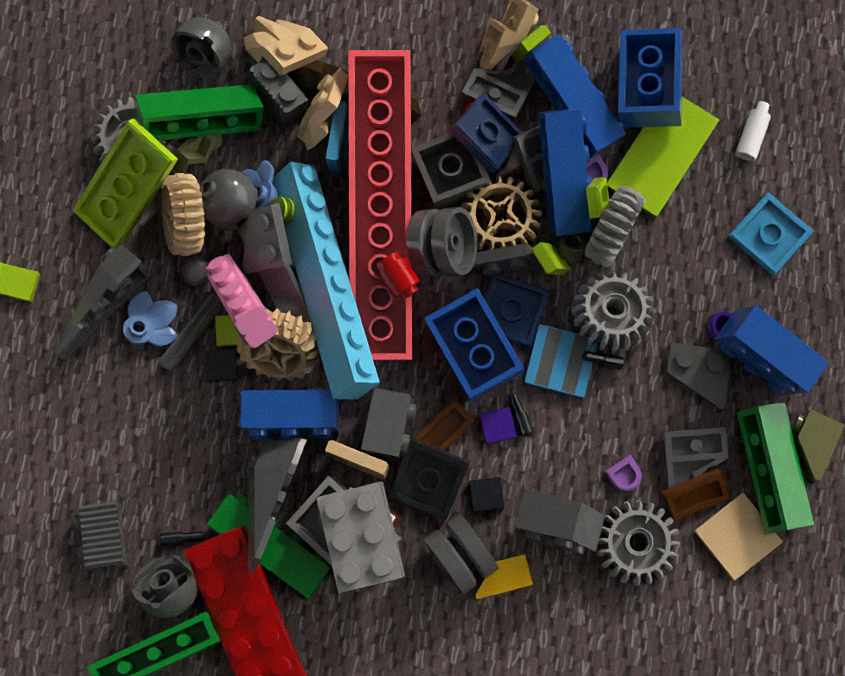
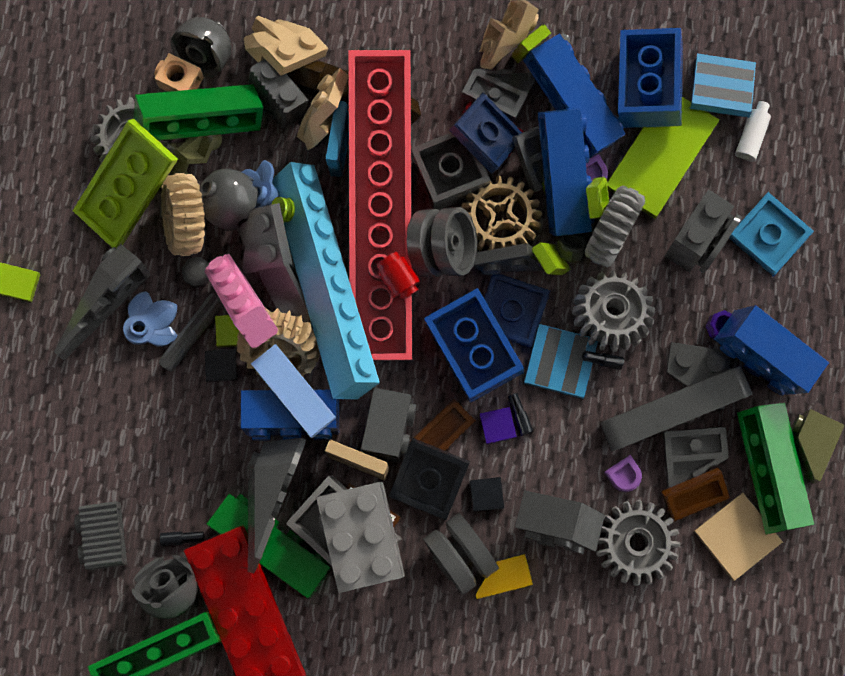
(165, 69): none -> light nougat brick
(293, 391): none -> light blue tile
(676, 408): none -> dark grey beam
(704, 233): none -> dark grey brick
(723, 85): none -> dark azure tile

